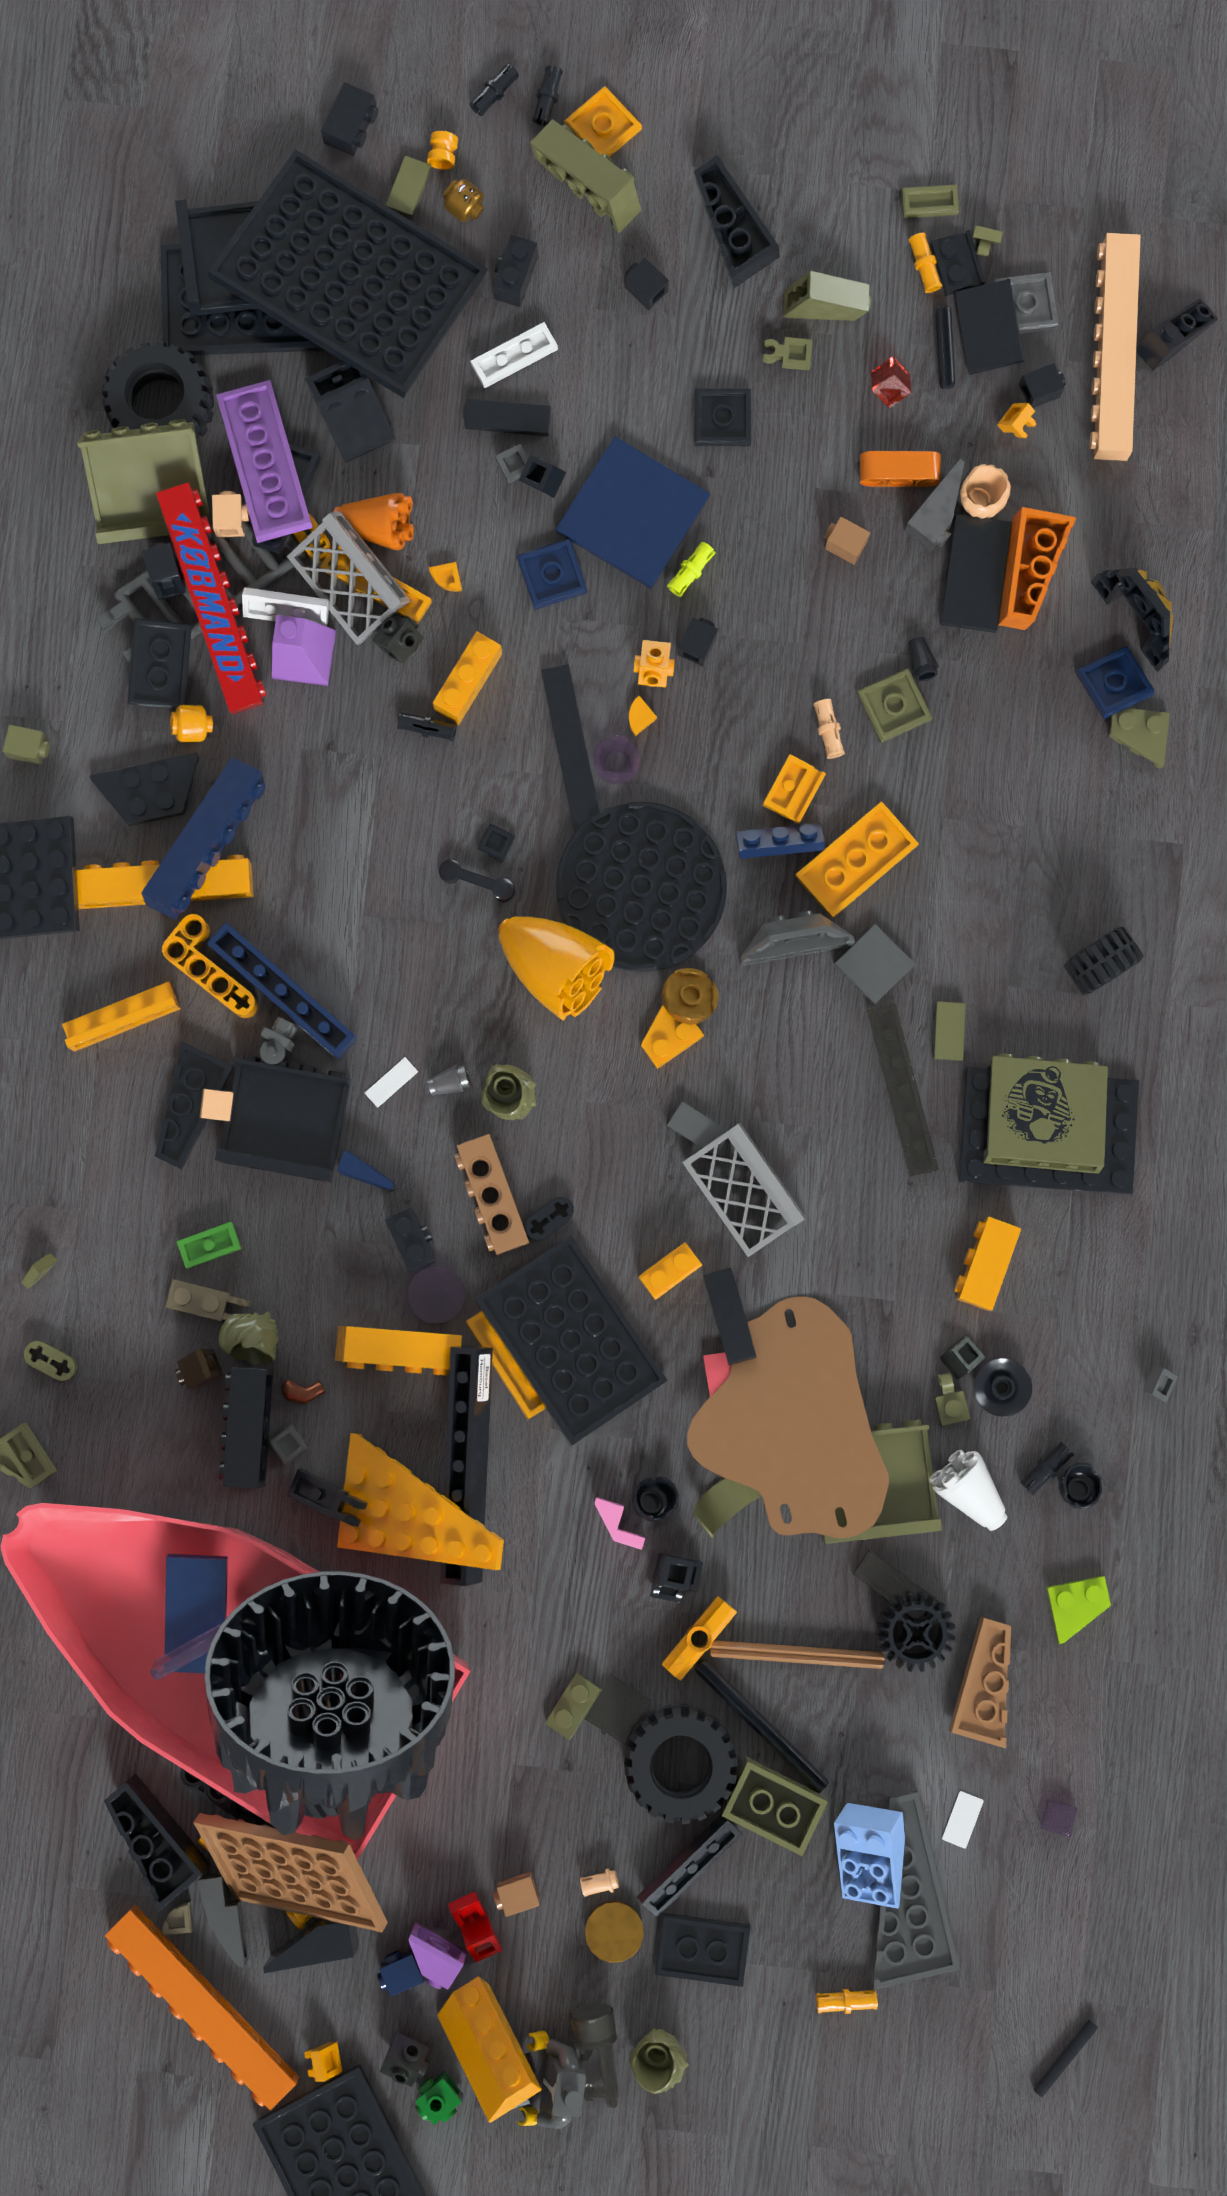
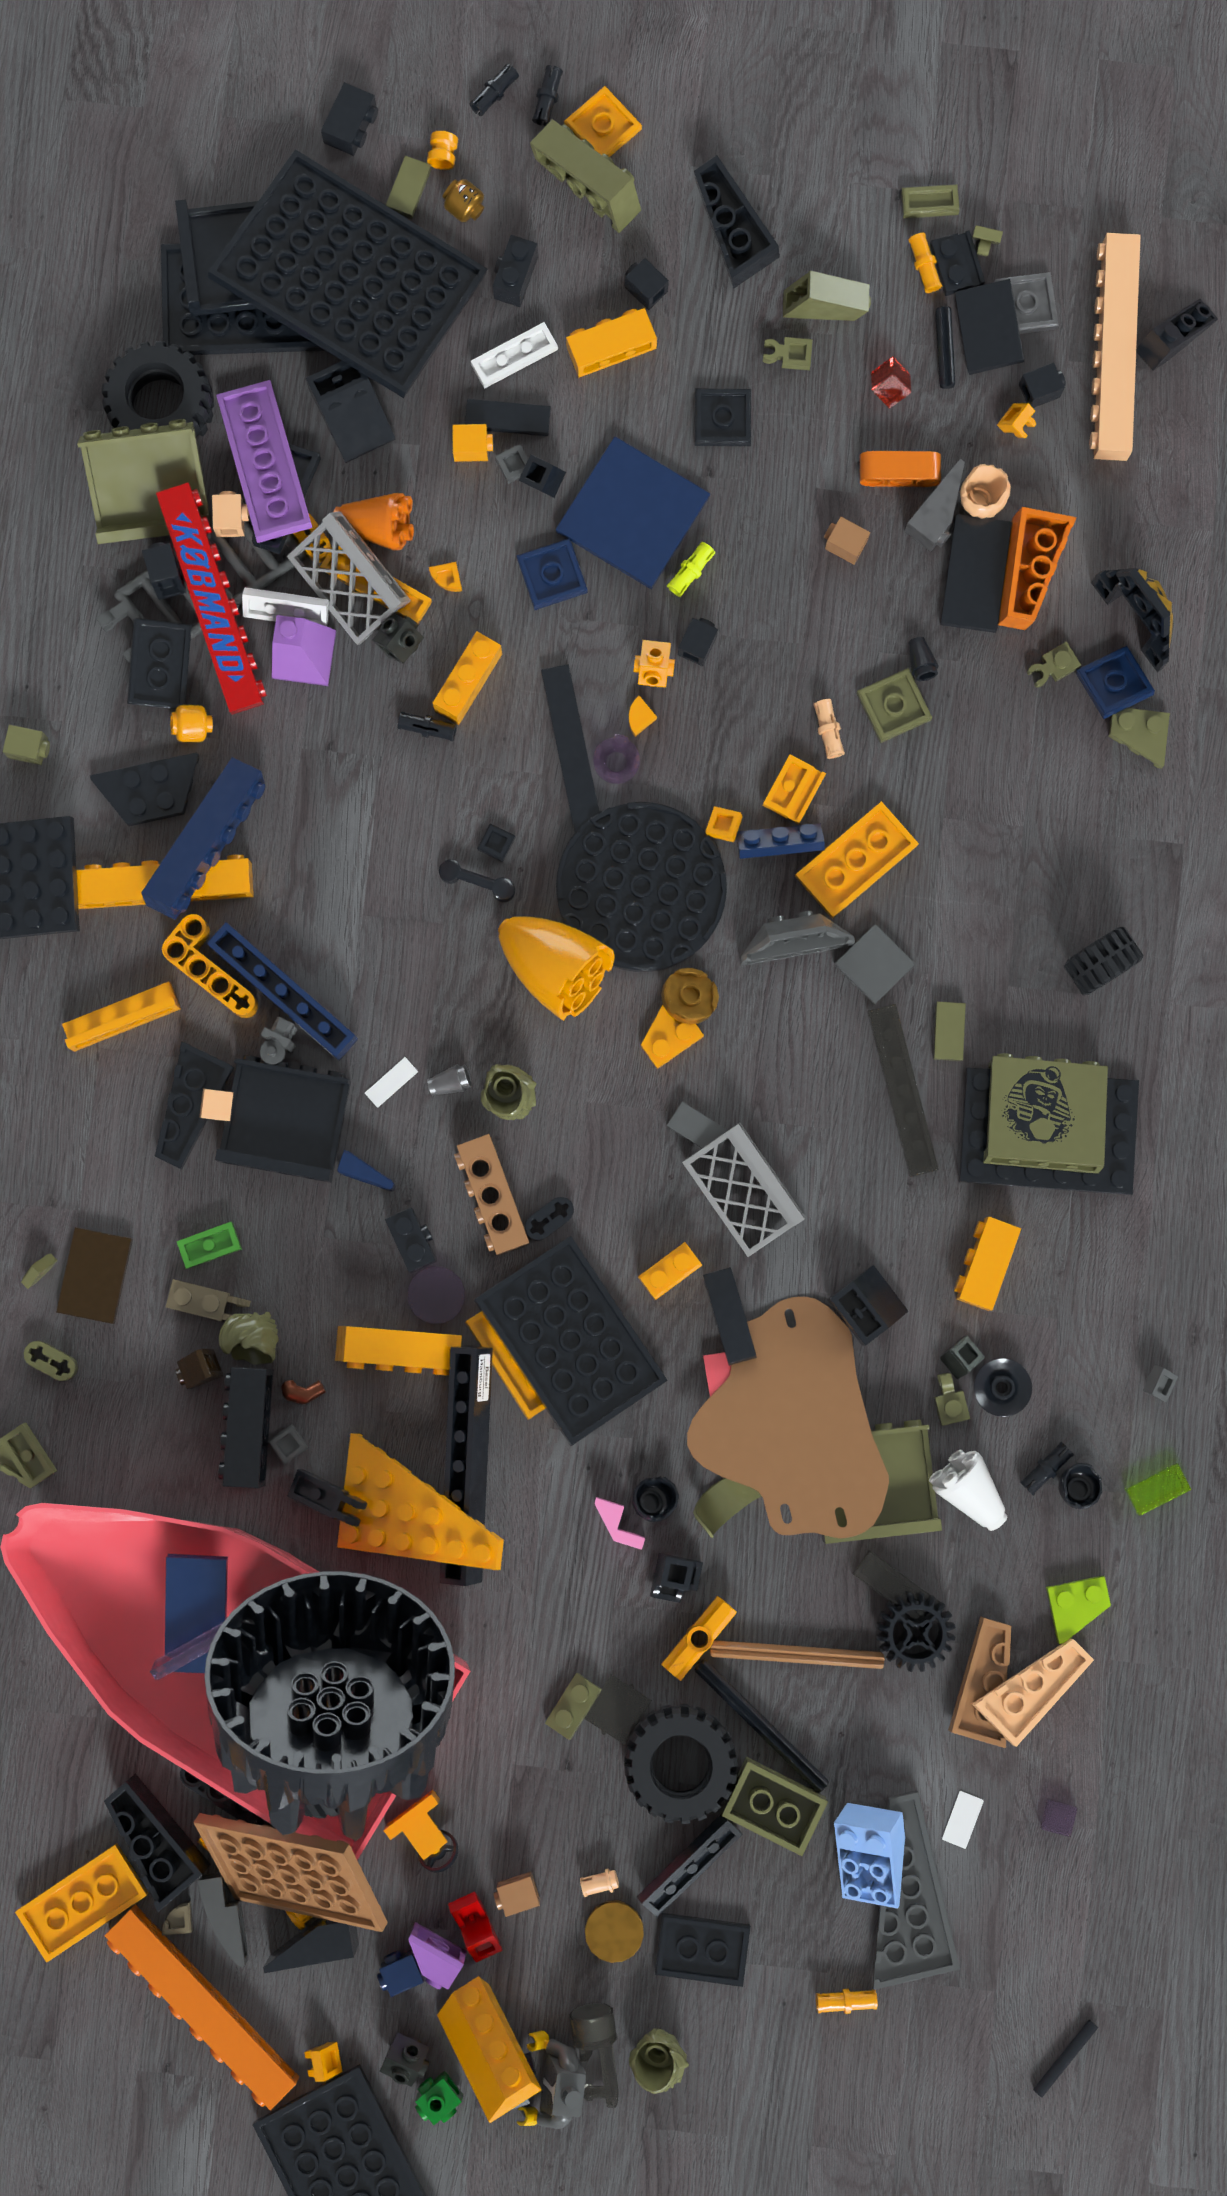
(81, 1902): none -> light orange plate
(94, 1275): none -> dark brown tile
(424, 1833): none -> light orange piece
(471, 442): none -> light orange brick
(611, 342): none -> light orange brick
(724, 824): none -> light orange plate
(868, 1305): none -> black slope
(1031, 1693): none -> light nougat wing
(1057, 664): none -> olive plate
(1158, 1489): none -> clear neon green tile

